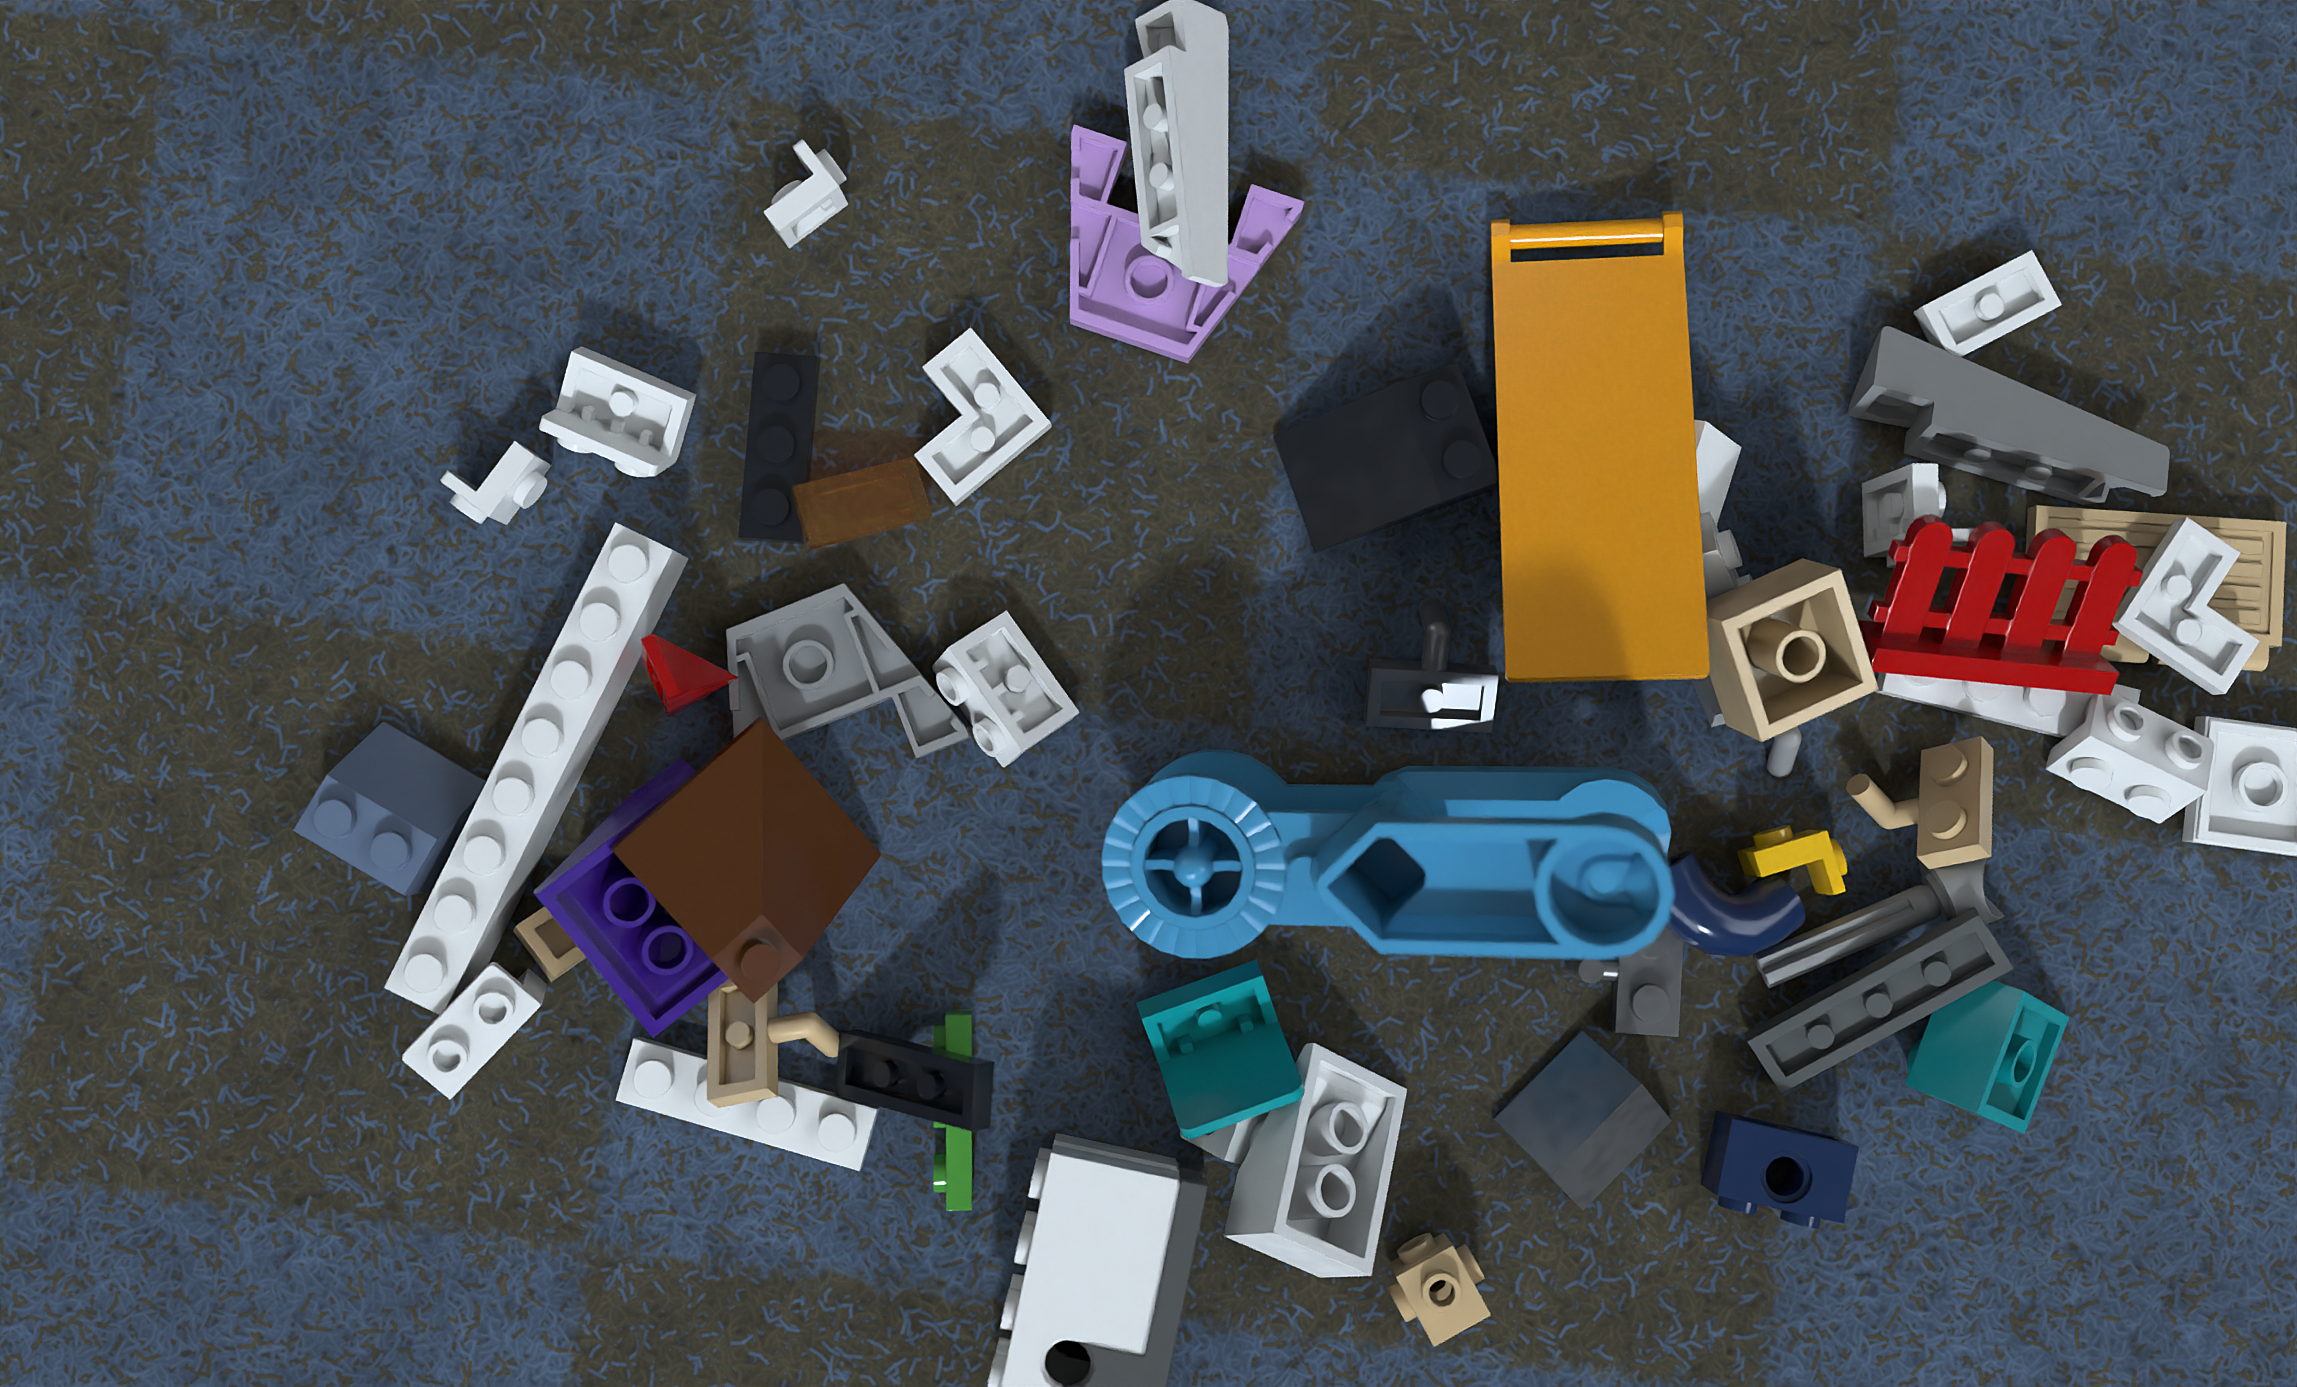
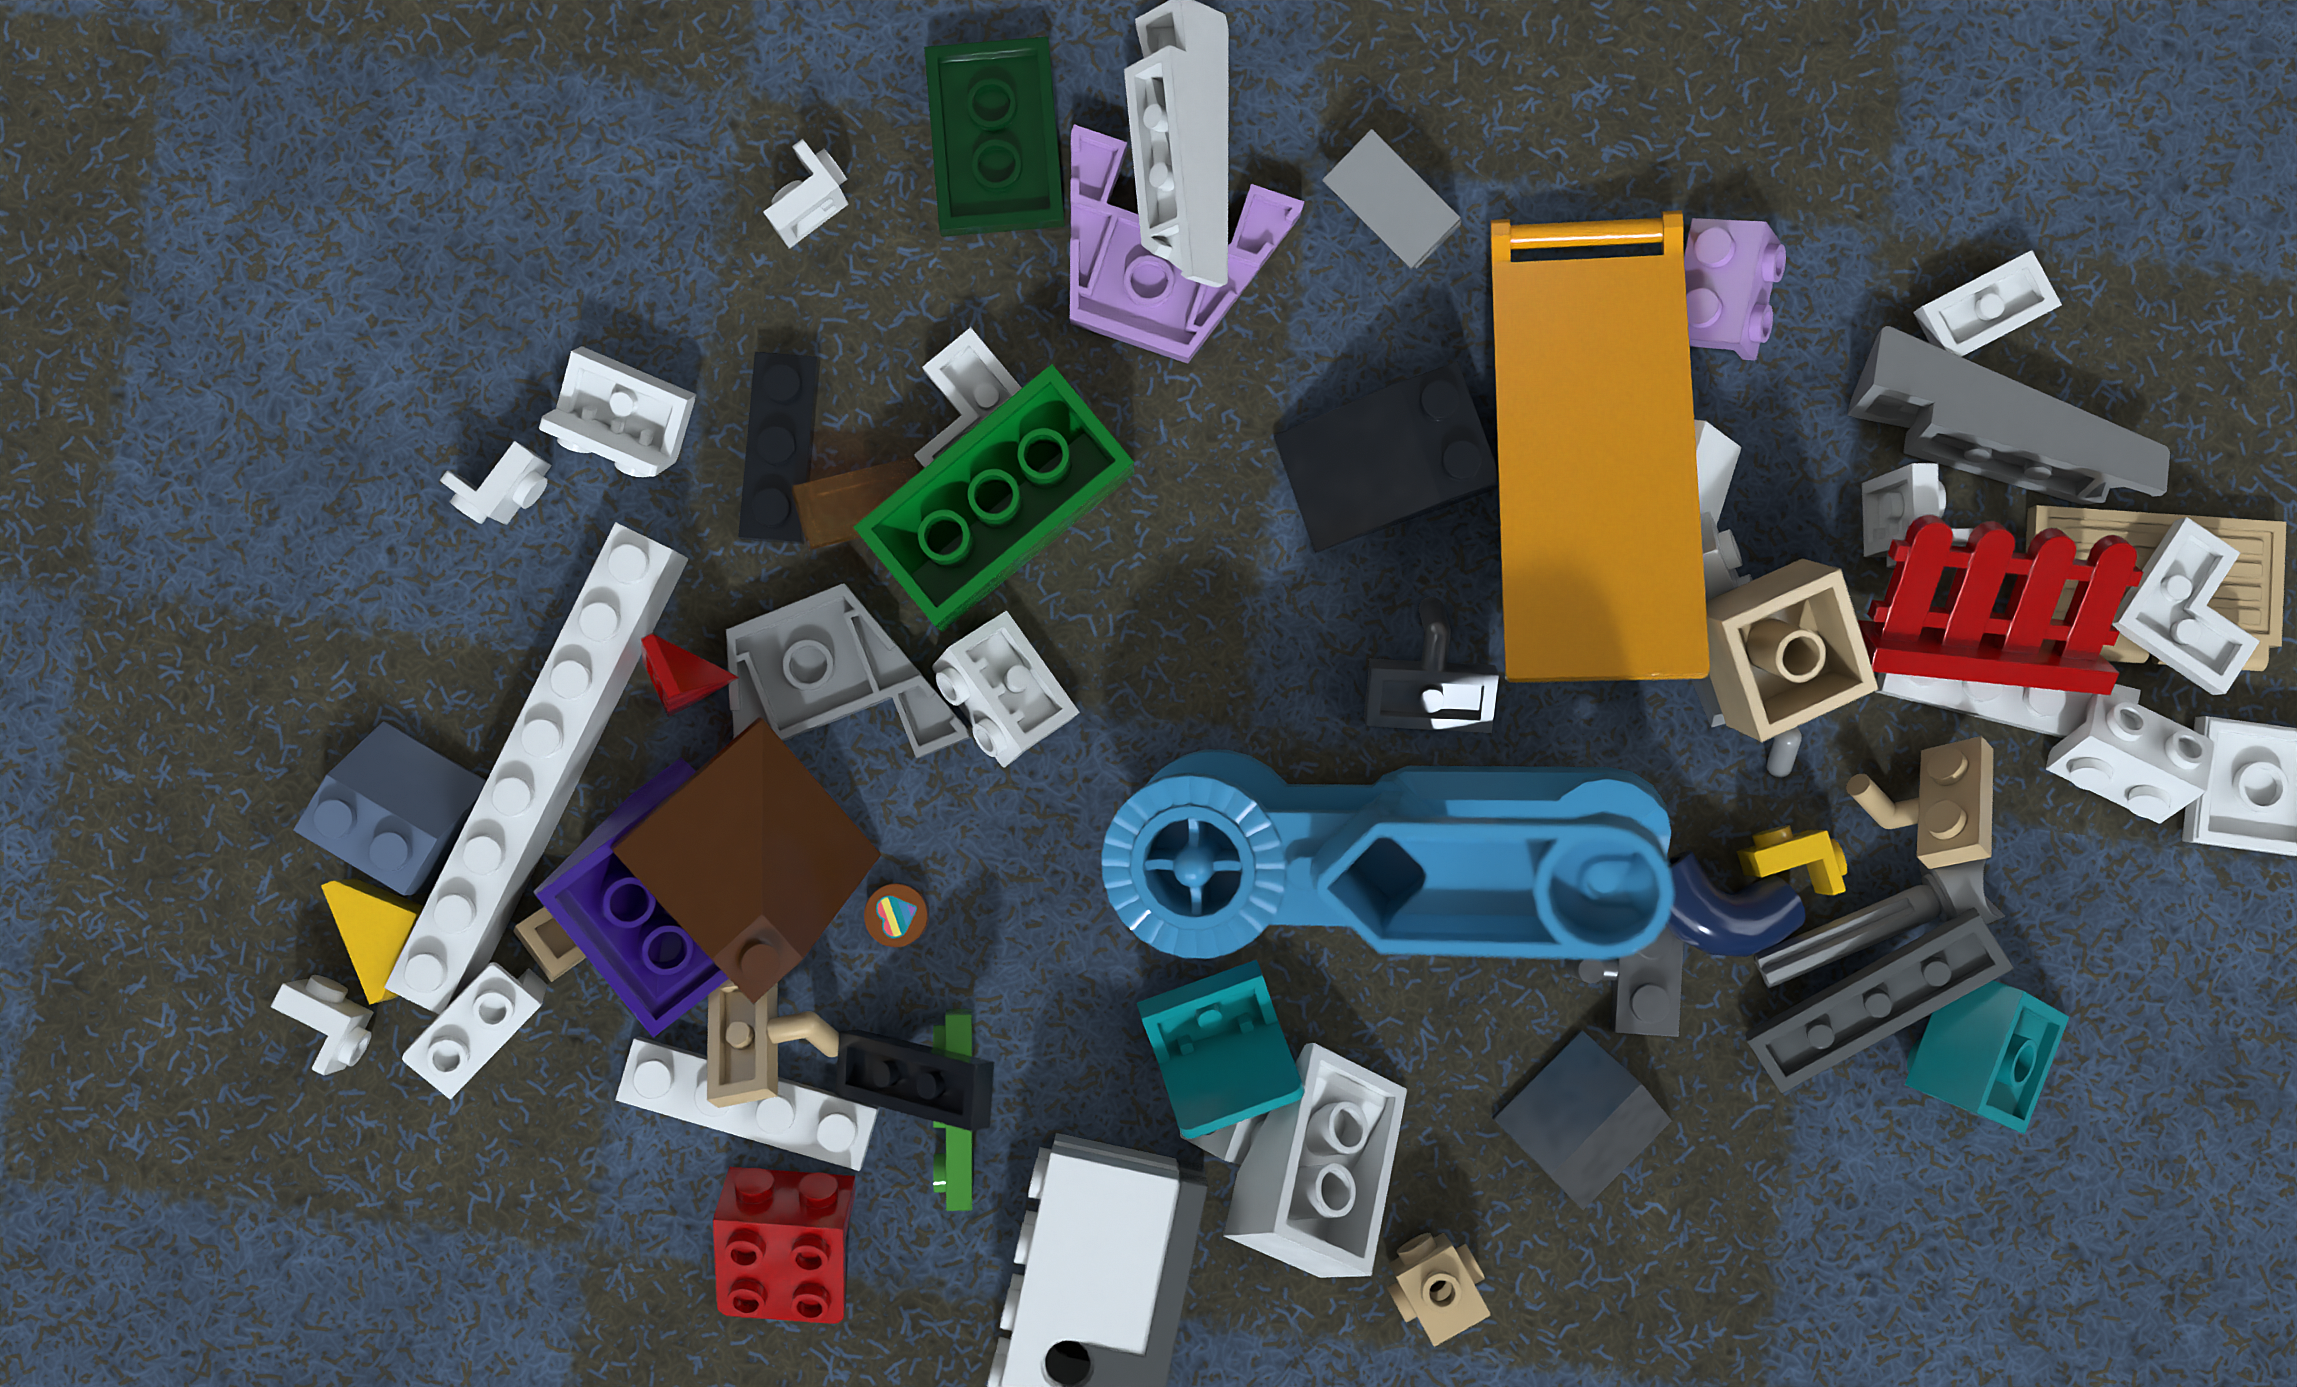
(324, 1007): none -> white bracket
(373, 929): none -> yellow slope
(782, 1244): none -> red bracket
(896, 914): none -> dark orange tile
(994, 136): none -> dark green plate
(996, 498): none -> green slope
(1392, 200): none -> light grey hinge
(1730, 283): none -> lavender bracket
(1816, 1179): dark blue brick -> none

